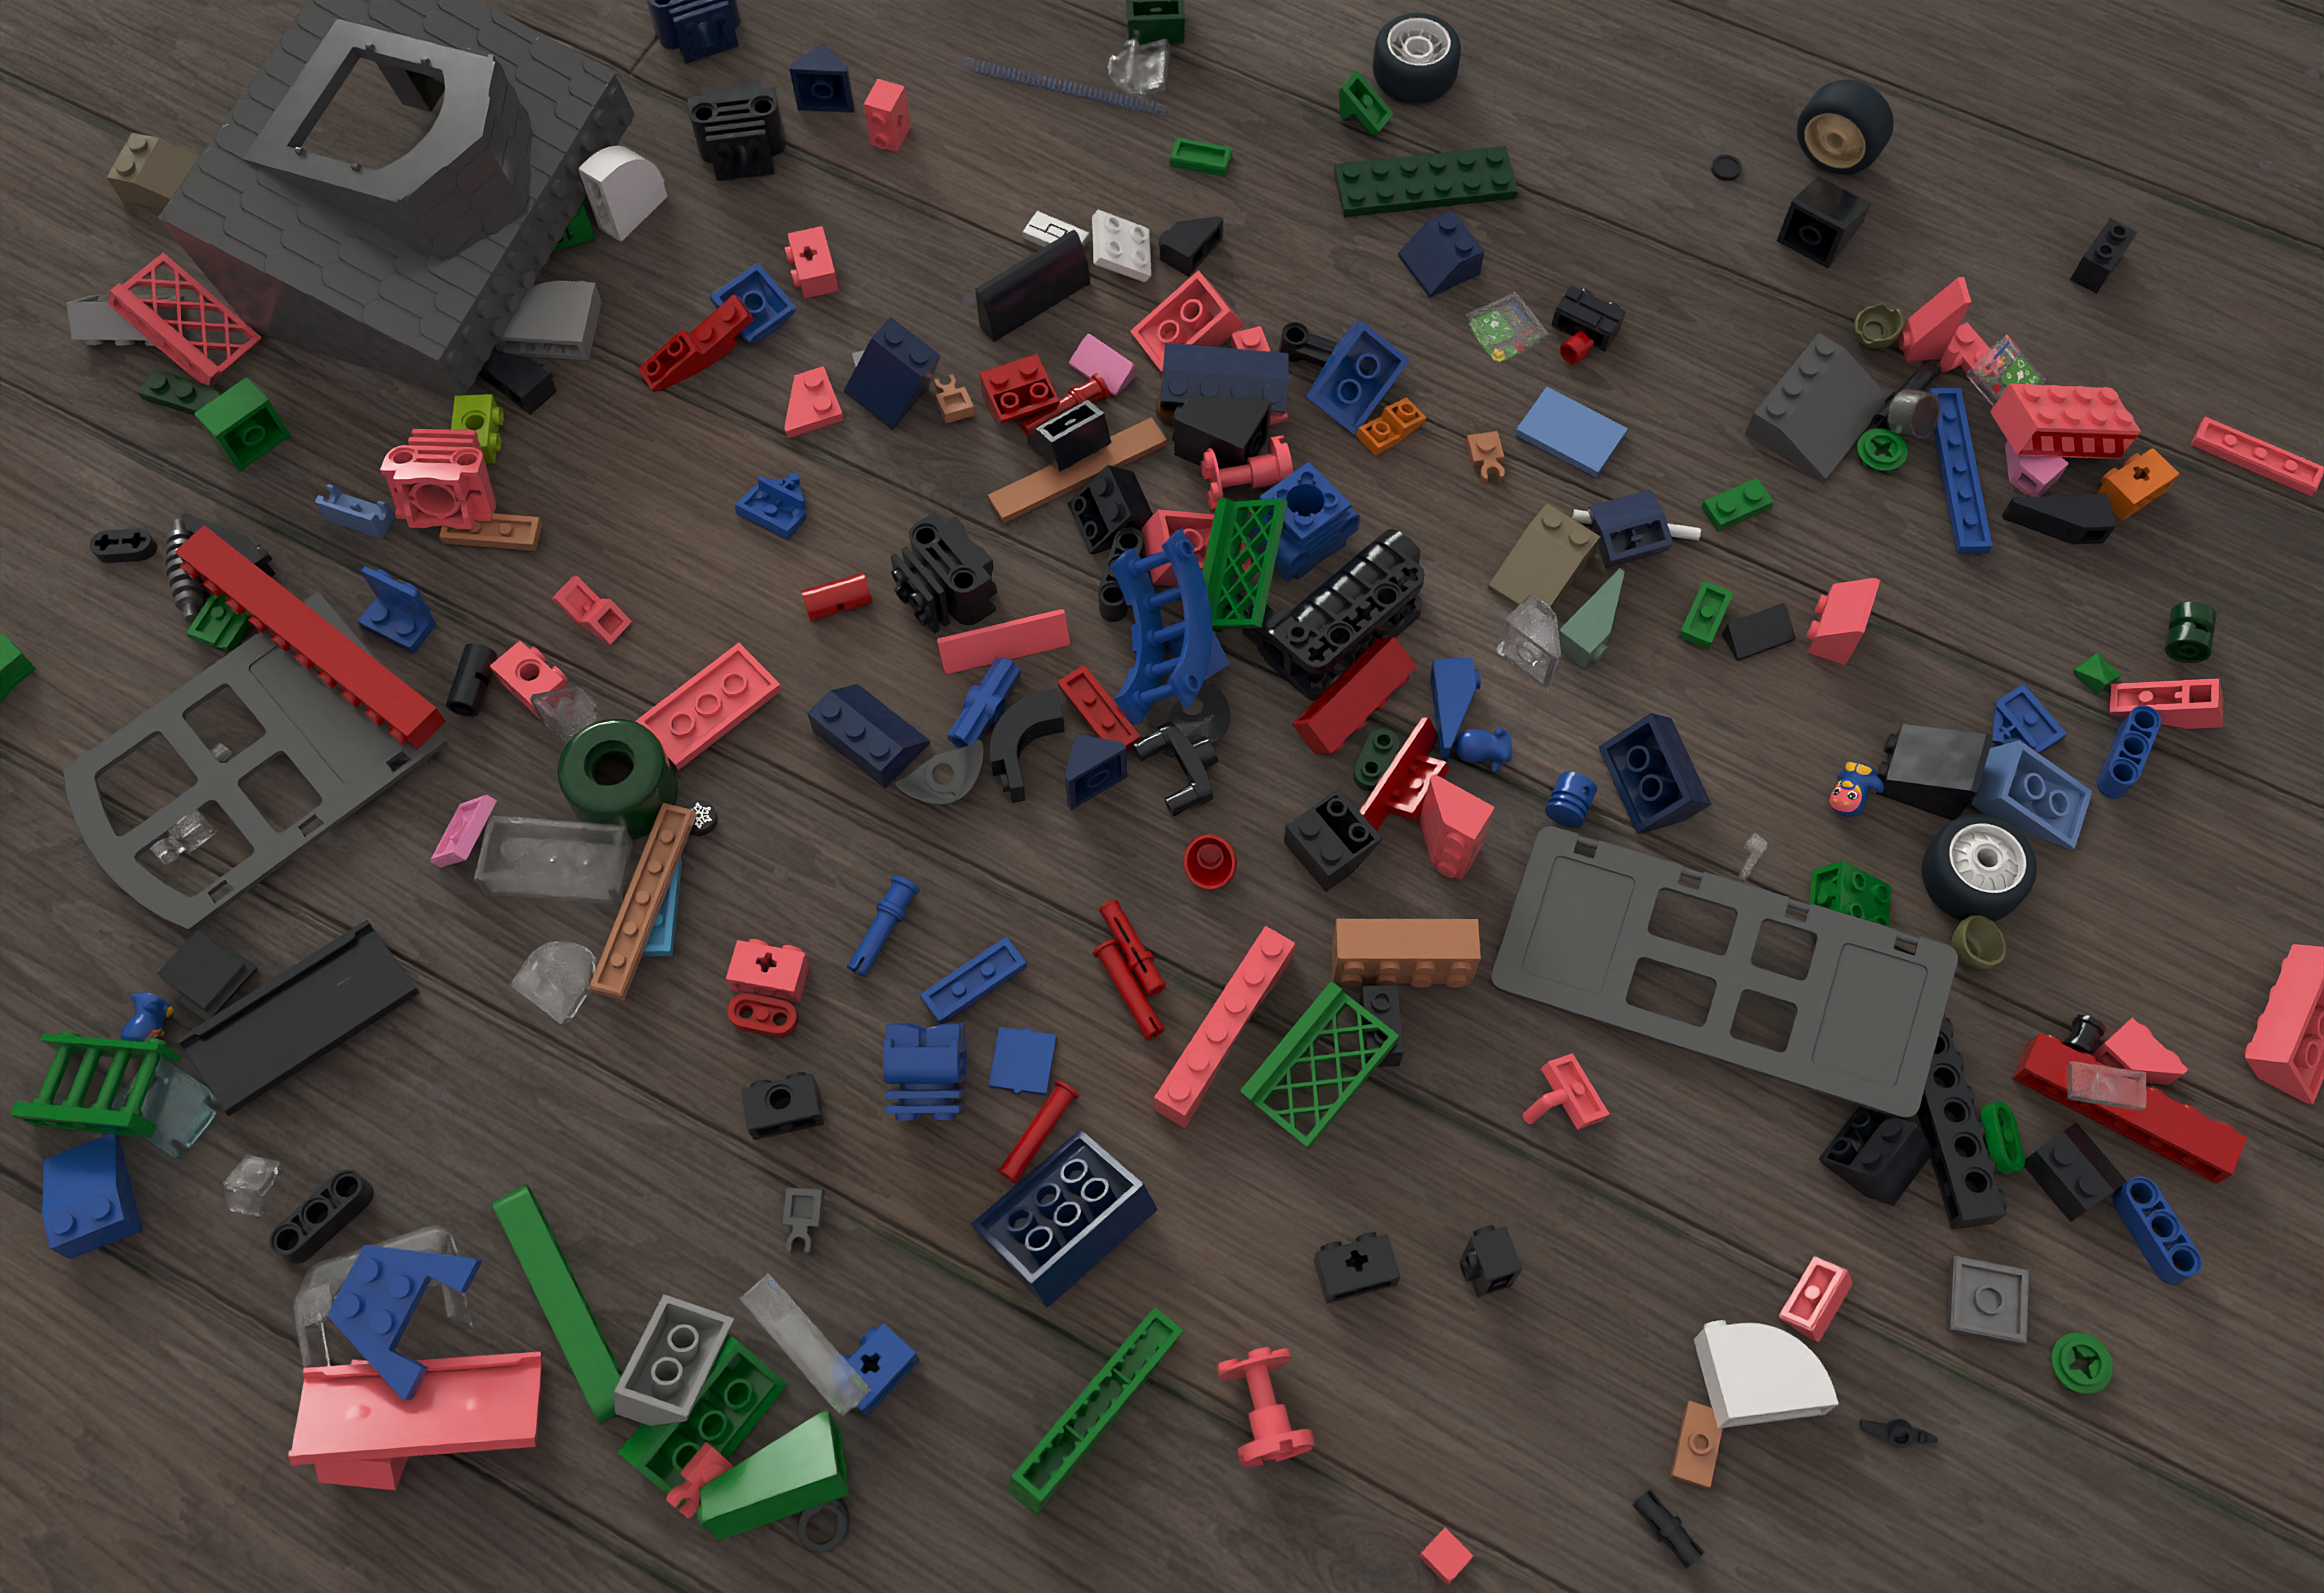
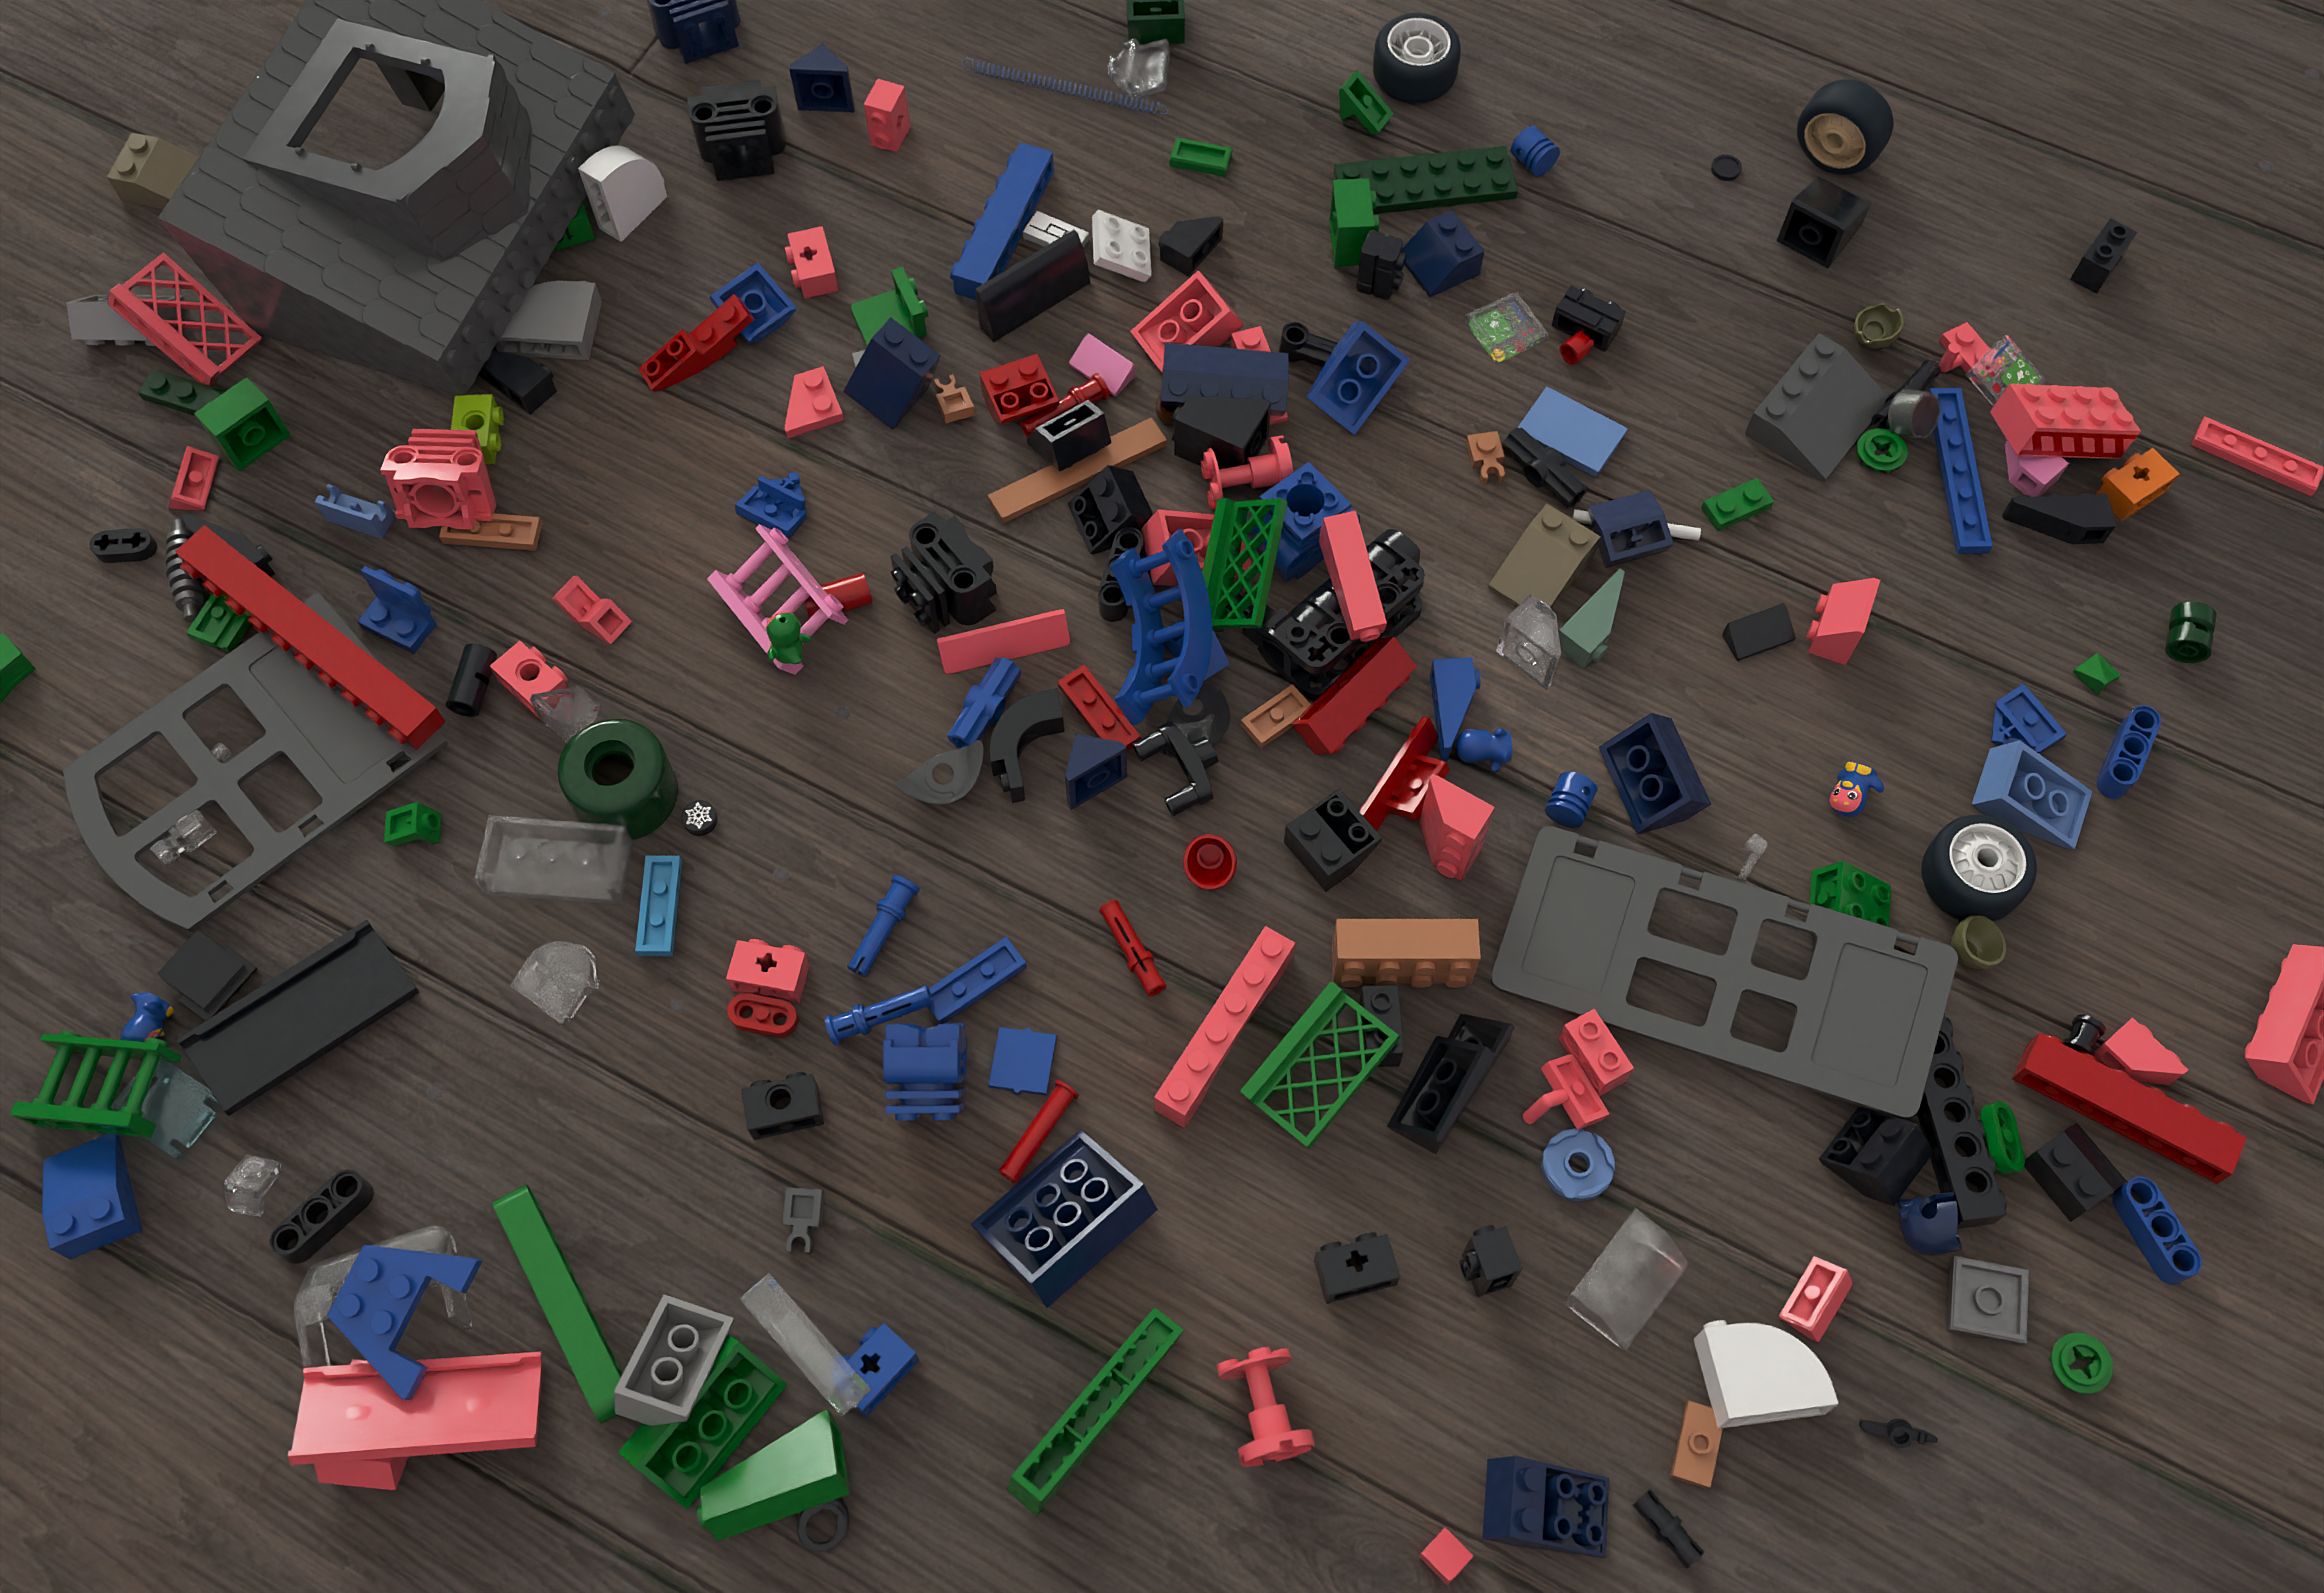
(193, 480): none -> coral slope
(412, 823): none -> green bracket
(463, 831): bright pink tile -> none
(642, 901): nougat tile -> none
(701, 1469): coral plate -> none
(710, 705): coral plate -> none
(748, 607): none -> bright pink fence
(785, 638): none -> green animal
(863, 1018): none -> blue pin
(866, 732): dark blue slope -> none
(899, 304): none -> green bracket
(1004, 219): none -> blue brick
(1129, 989): red pin -> none
(1274, 716): none -> nougat plate
(1351, 219): none -> green brick
(1352, 576): none -> coral slope
(1376, 757): dark green plate -> none
(1380, 265): none -> black brick
(1393, 426): orange slope -> none
(1449, 1080): none -> black slope
(1535, 150): none -> blue piece
(1544, 467): none -> black piece
(1545, 1507): none -> dark blue slope
(1568, 1182): none -> medium blue tile
(1596, 1052): none -> coral brick
(1628, 1280): none -> clear slope
(1705, 615): green plate -> none
(1930, 1224): none -> dark blue helmet
(1934, 768): black slope -> none
(1935, 324): coral slope -> none
(2106, 1085): clear plate -> none
(2179, 703): coral slope -> none

